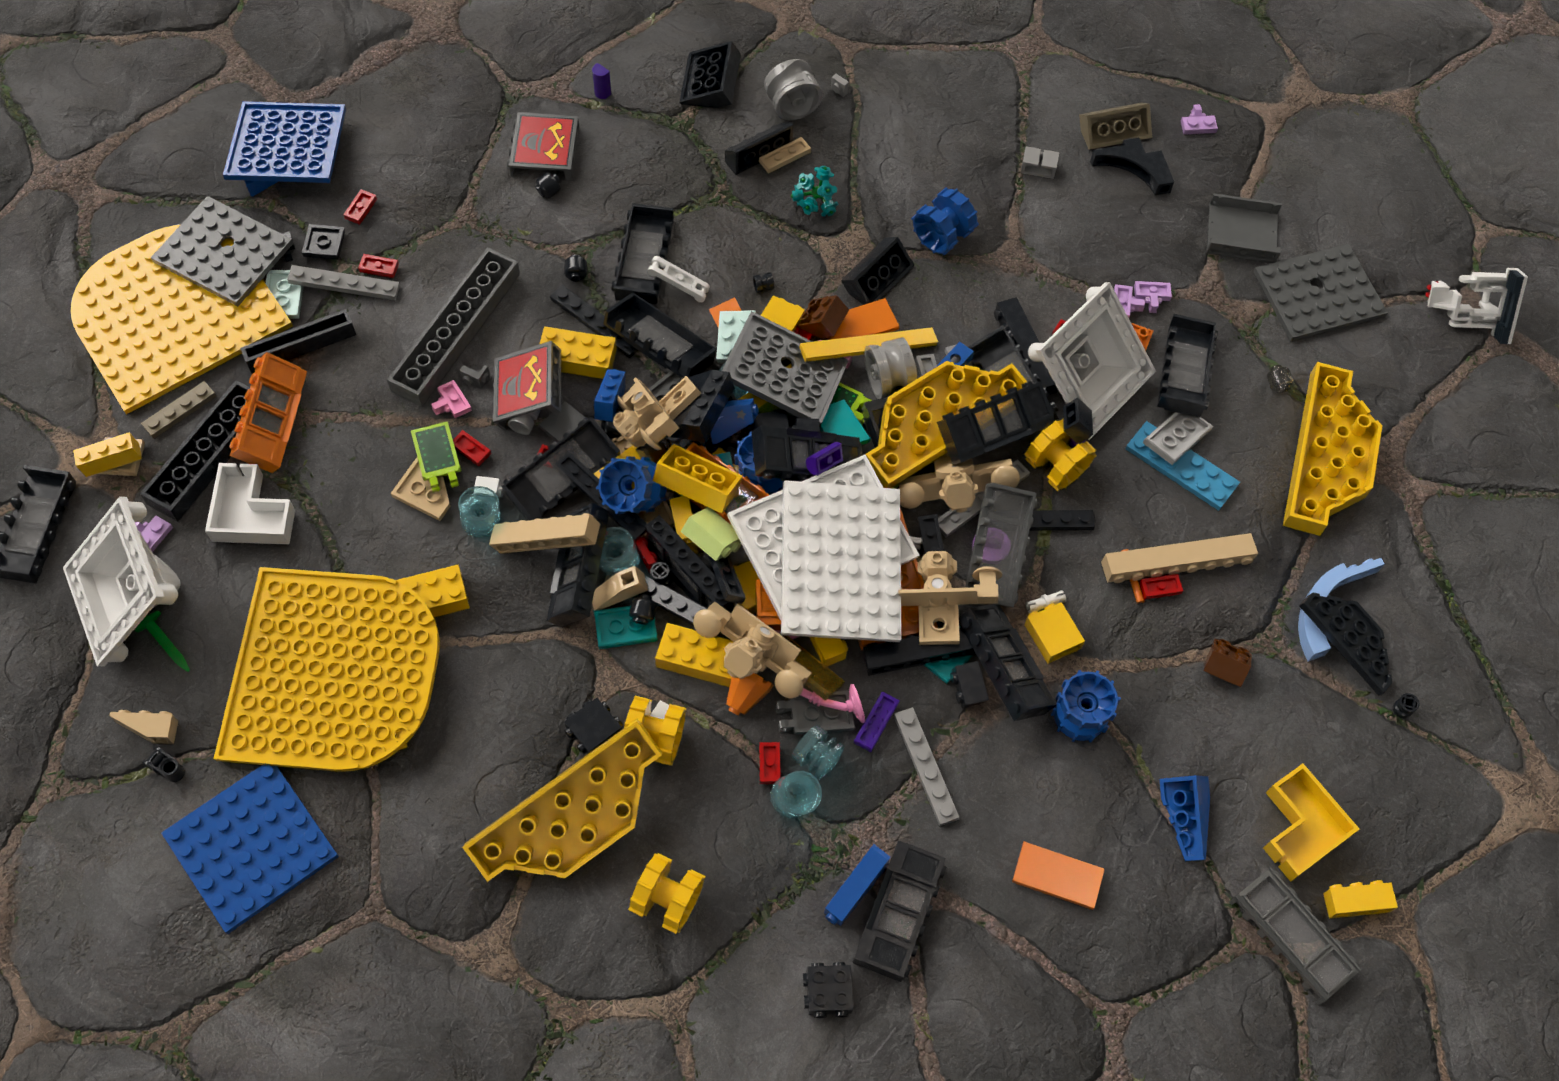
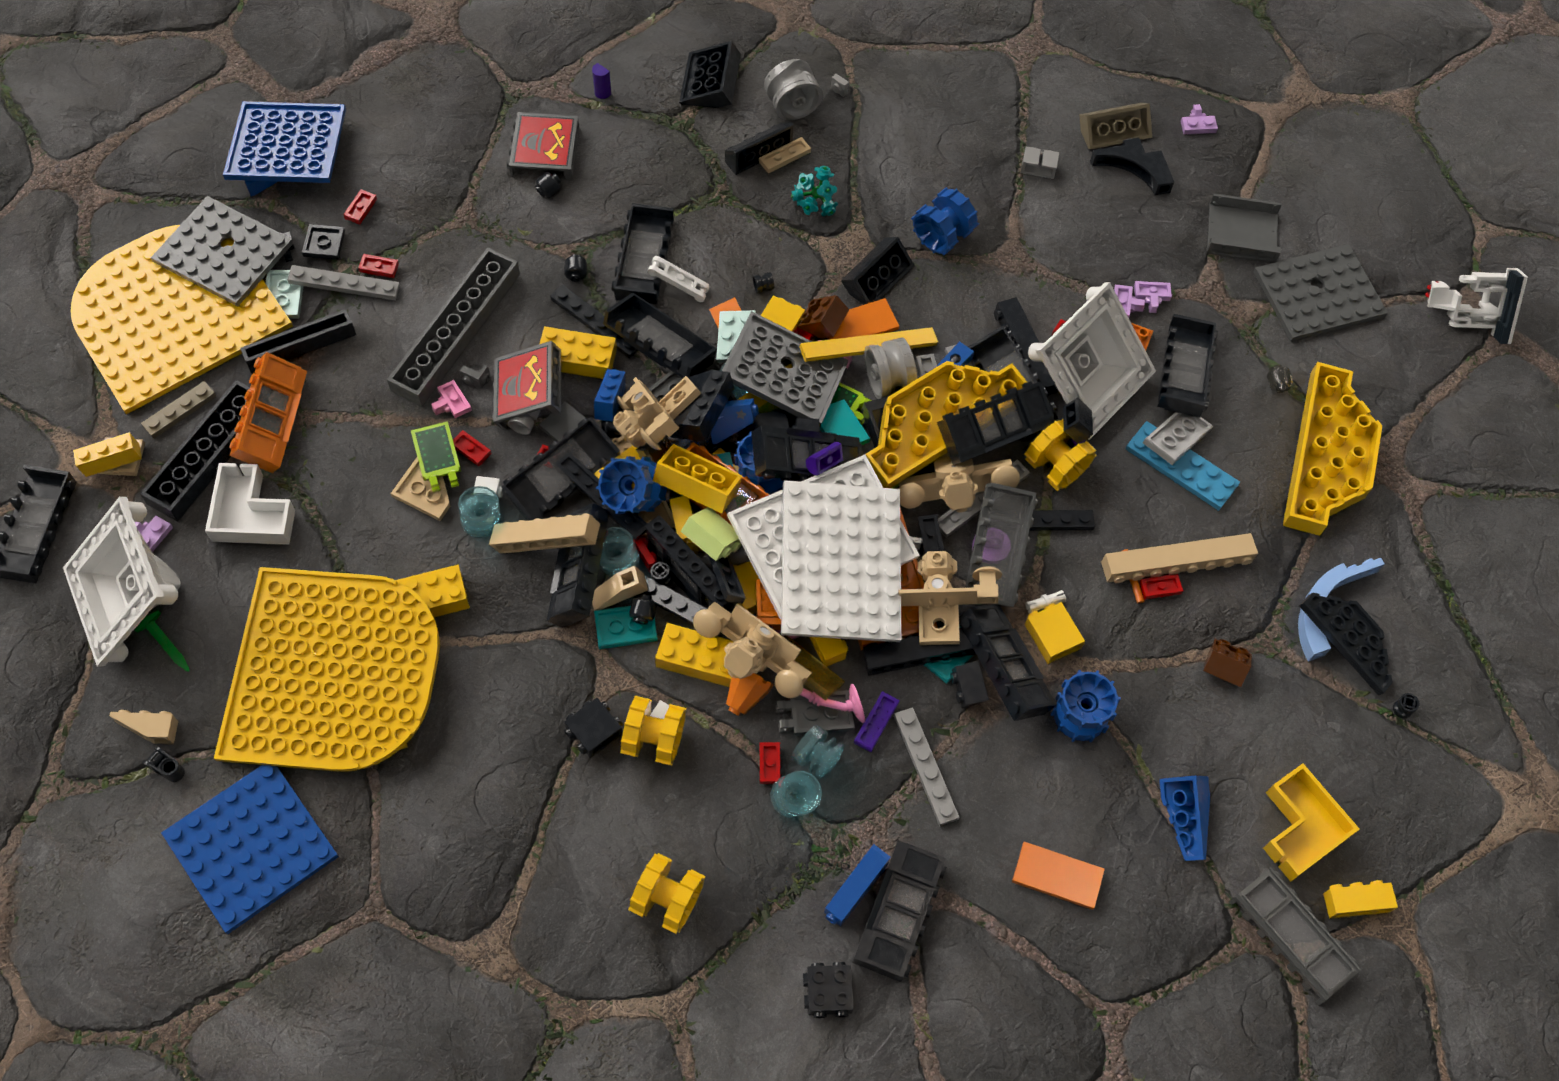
(572, 814): yellow brick -> none

